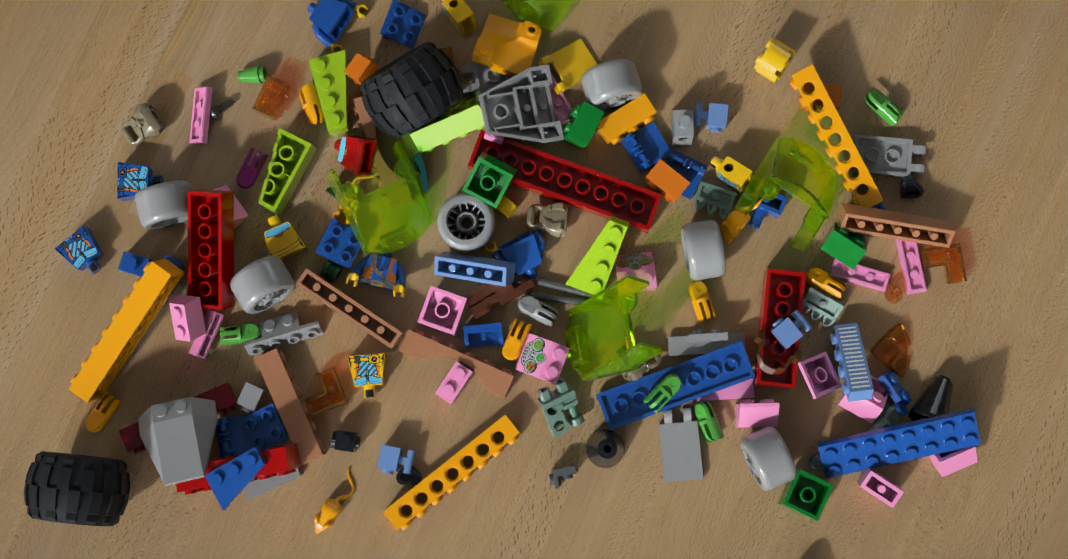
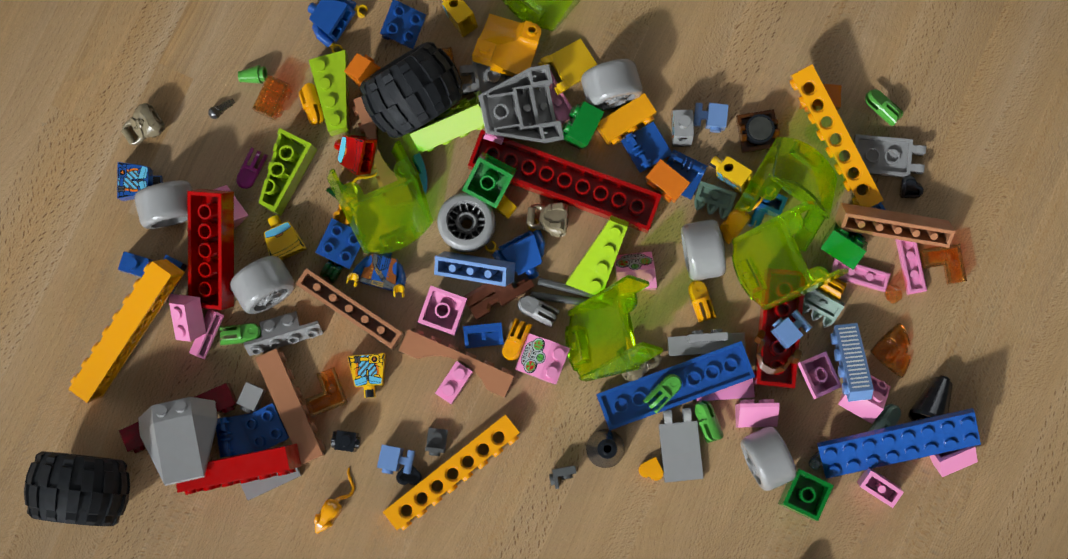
(81, 250): torso -> none
(102, 413): light orange arm -> none
(200, 115): bright pink tile -> none
(233, 476): blue wing -> none
(436, 441): none -> dark grey bracket
(555, 403): sand green hips -> none
(651, 469): none -> light orange tile
(757, 130): none -> piece
(772, 264): none -> clear neon green windscreen
(774, 61): yellow brick -> none
(896, 391): blue hinge -> none

